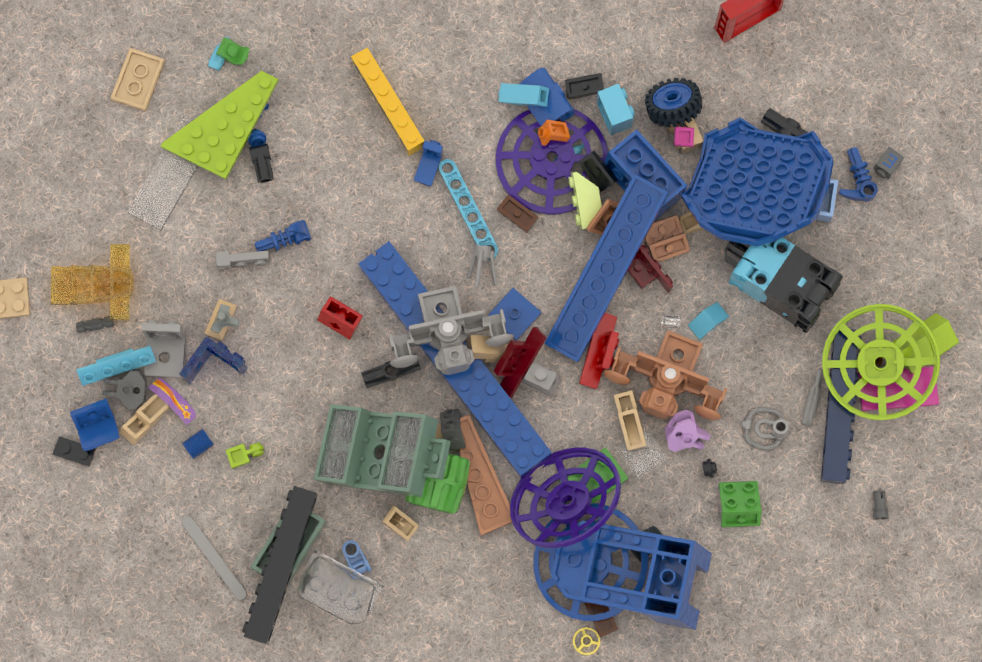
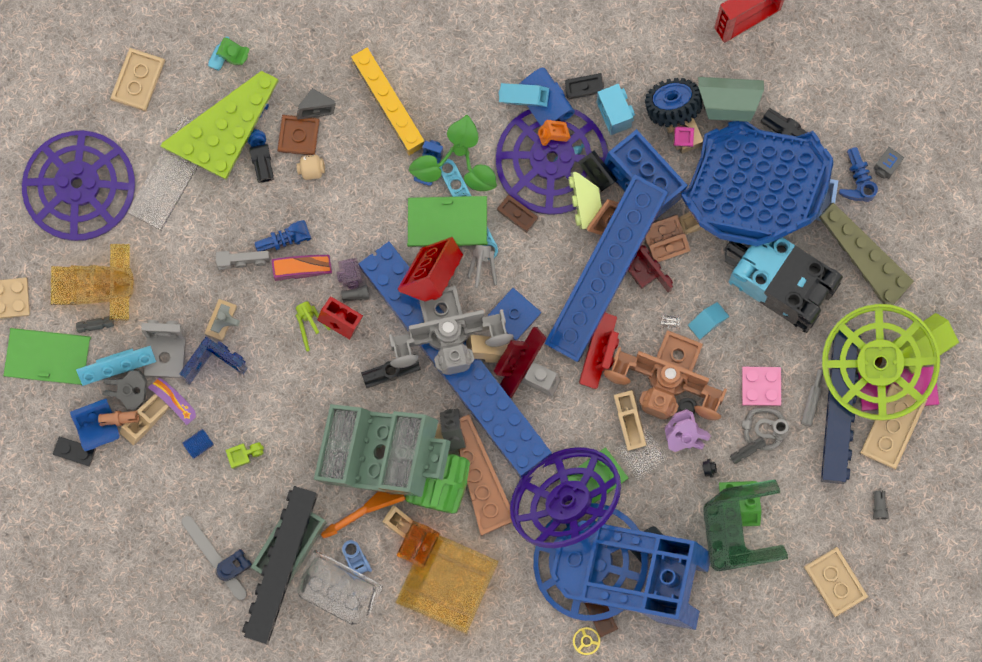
(42, 353): none -> bright green container
(85, 193): none -> dark purple dish
(118, 418): none -> nougat pin
(227, 570): none -> dark blue plate
(298, 135): none -> dark orange tile
(301, 266): none -> slope
(307, 312): none -> lime plant
(311, 167): none -> tan head
(315, 105): none -> dark grey slope
(349, 273): none -> clear purple brick
(355, 294): none -> dark grey pin
(376, 502): none -> orange piece
(418, 544): none -> clear orange brick
(431, 270): none -> red slope
(446, 217): none -> bright green container
(449, 584): none -> clear yellow slope
(463, 136): none -> bright green plant
(687, 404): none -> black plate
(725, 528): none -> clear green windscreen
(730, 98): none -> sand green helmet
(748, 450): none -> dark grey axle
(761, 386): none -> bright pink plate
(836, 582): none -> tan tile
(876, 266): none -> olive wing
(890, 437): none -> tan tile

